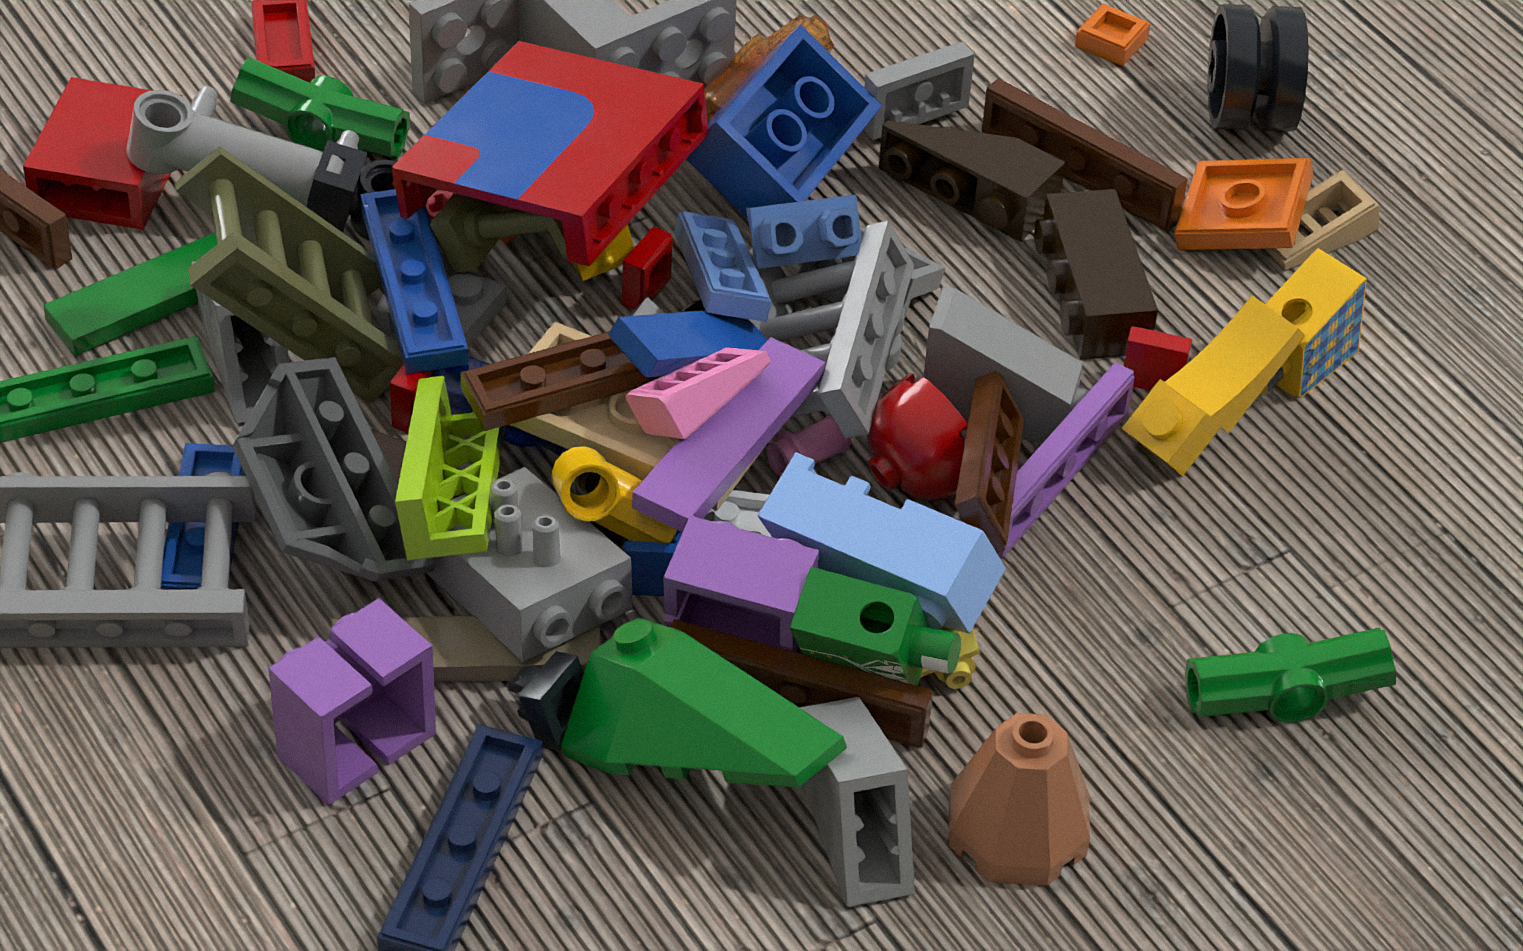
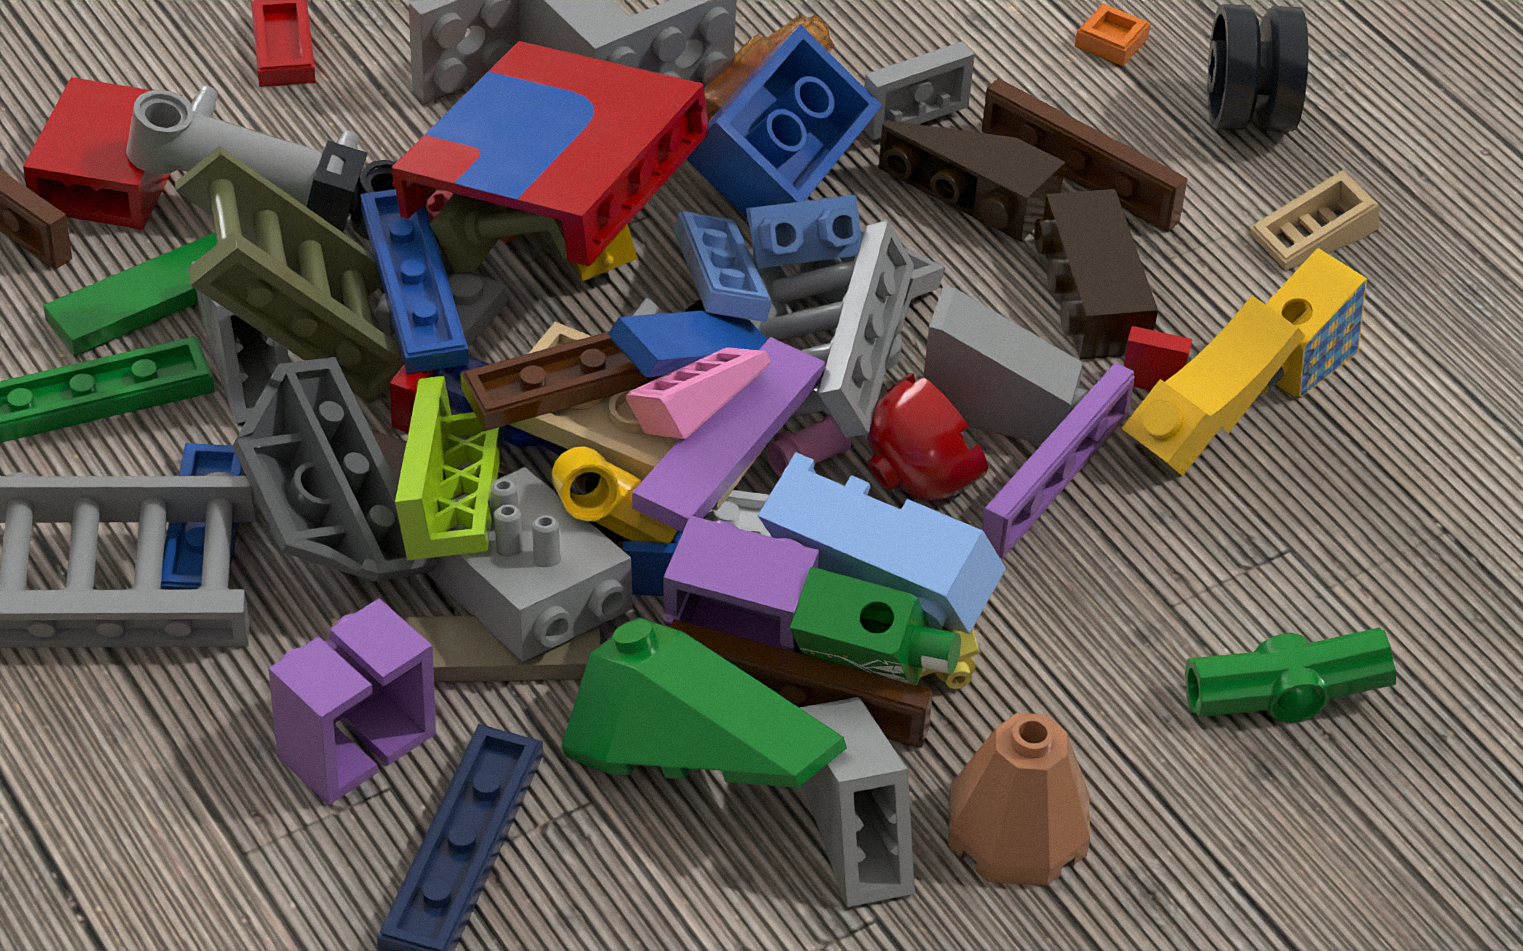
(319, 109): green piece -> none
(548, 696): black tile -> none
(647, 268): red tile -> none
(990, 460): reddish brown tile -> none
(1244, 204): orange tile -> none

